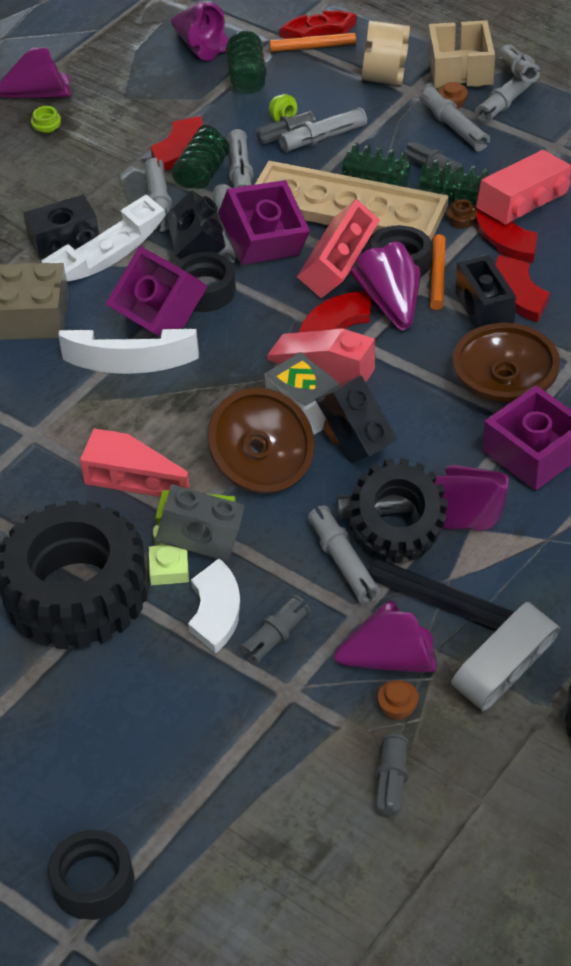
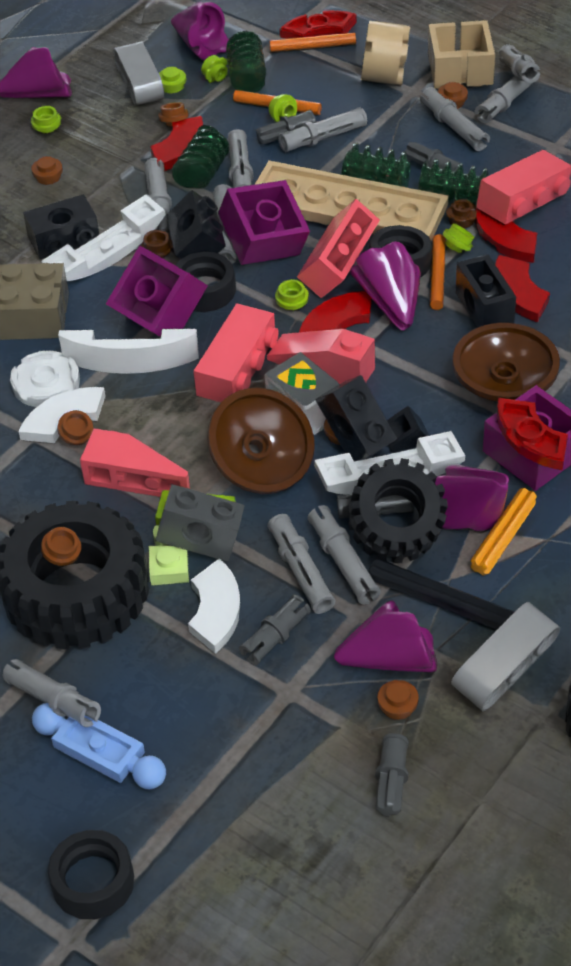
(43, 376): none -> white tile
(44, 419): none -> white tile
(47, 170): none -> dark orange plate
(60, 696): none -> light grey pin
(61, 546): none -> dark orange plate
(75, 427): none -> dark orange plate
(100, 748): none -> light blue plate
(138, 73): none -> light grey beam
(157, 242): none -> reddish brown plate
(172, 79): none -> lime plate
(173, 112): none -> dark orange plate
(214, 68): none -> lime plate
(235, 353): none -> coral brick
(264, 100): none -> orange bar
(287, 537): none -> light grey pin
(291, 295): none -> lime plate
(407, 429): none -> black slope
(435, 452): none -> white slope
(458, 238): none -> lime plate
(503, 531): none -> light orange axle
(529, 434): none -> red tile

